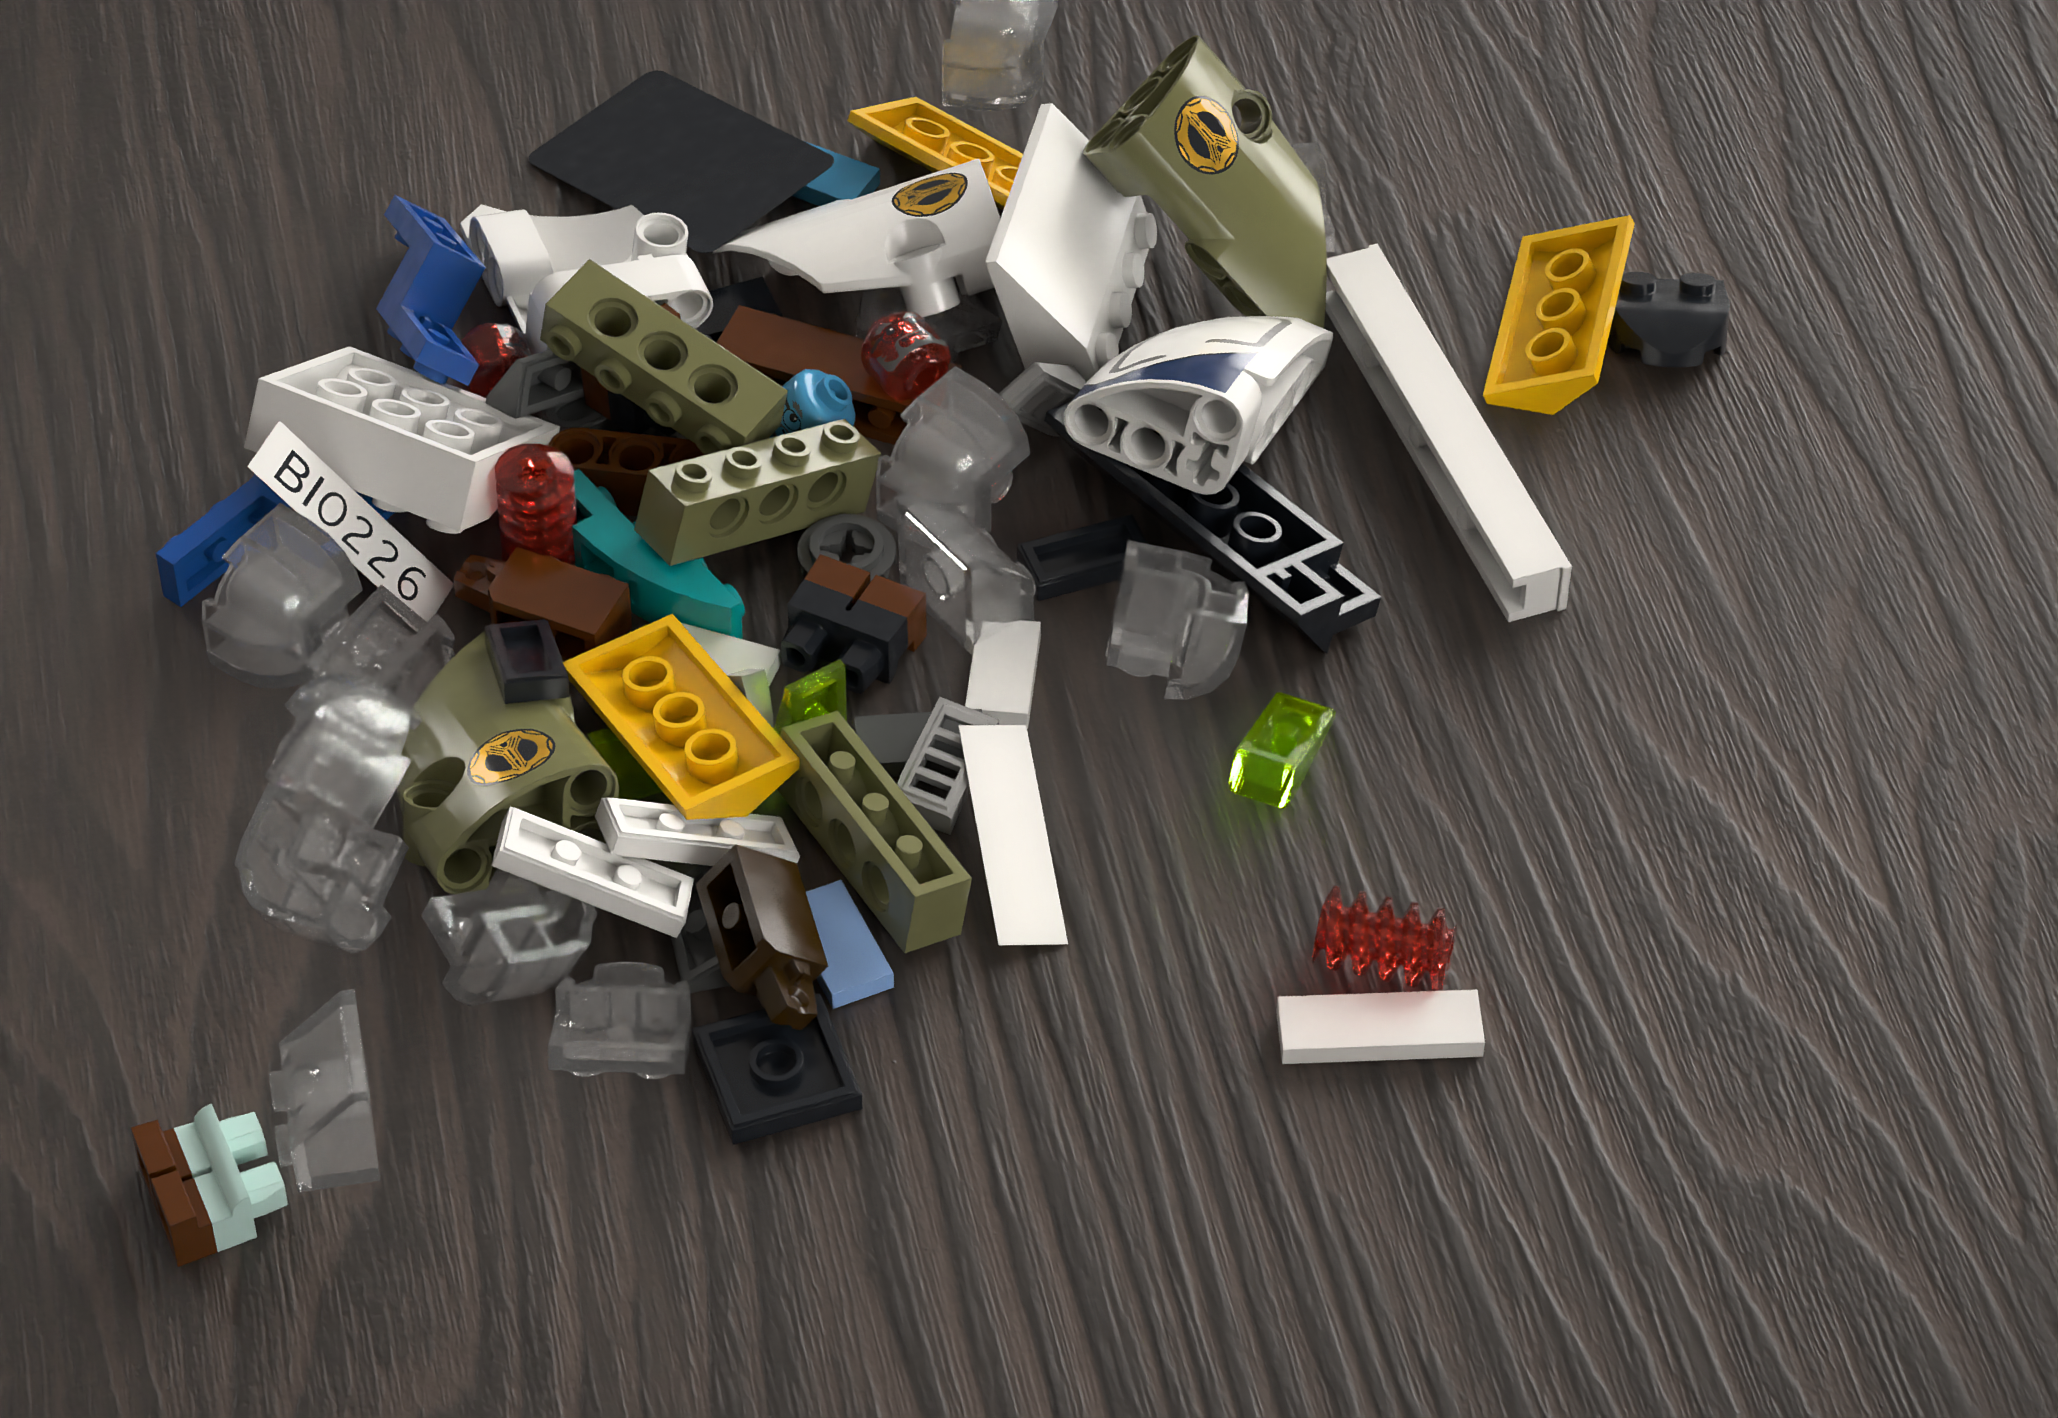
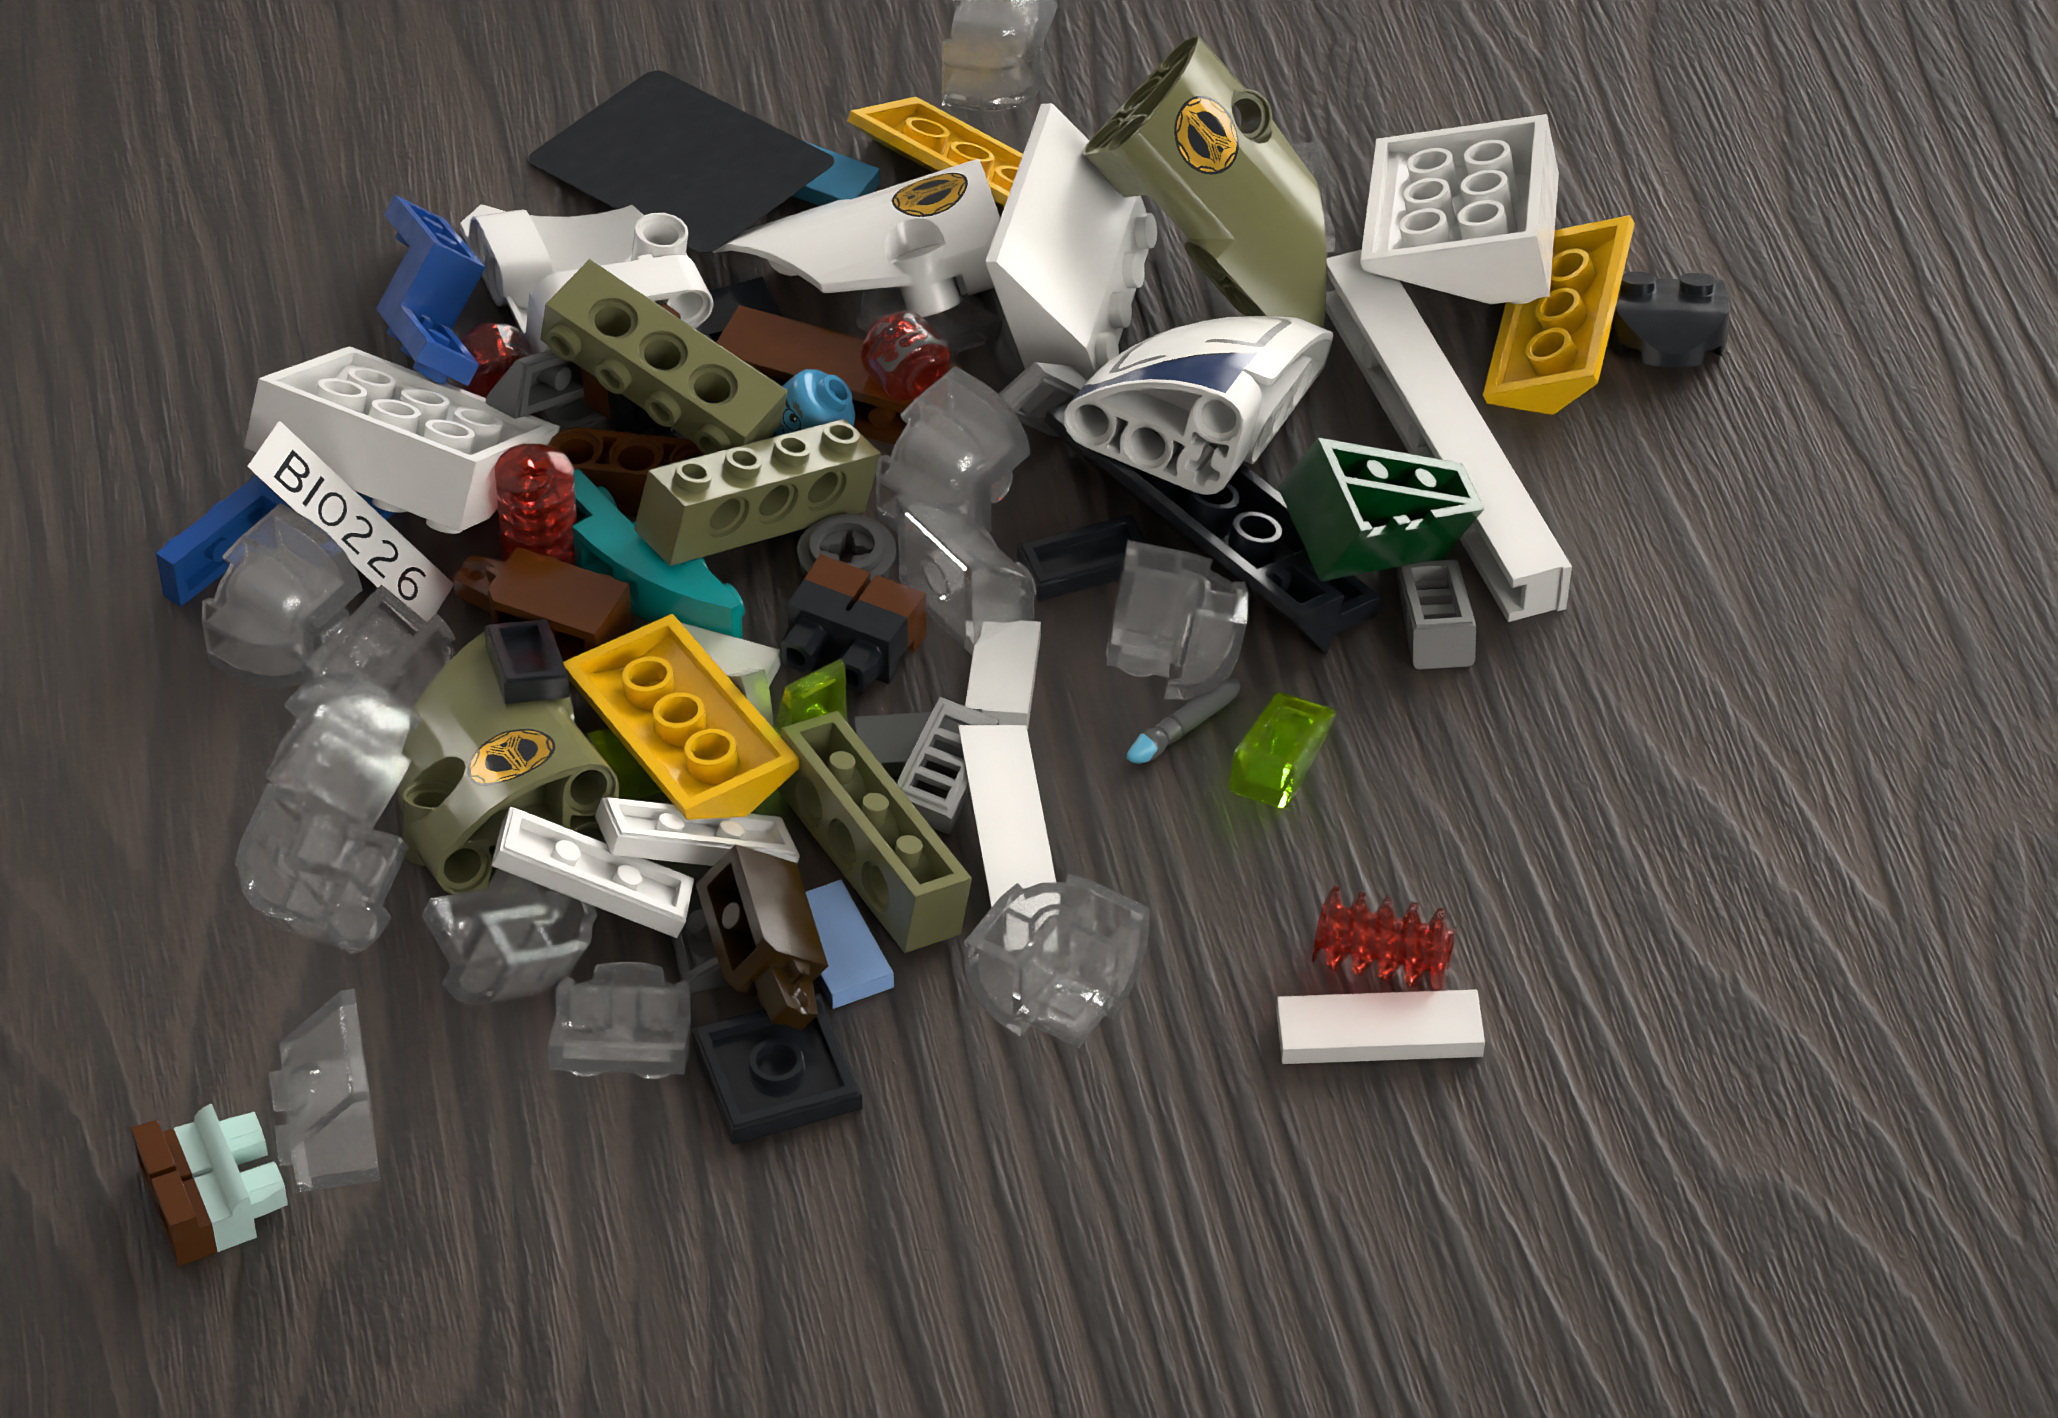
(1057, 956): none -> clear brick
(1154, 740): none -> dark grey piece
(1376, 507): none -> dark green wedge
(1437, 620): none -> light grey slope
(1466, 210): none -> white slope

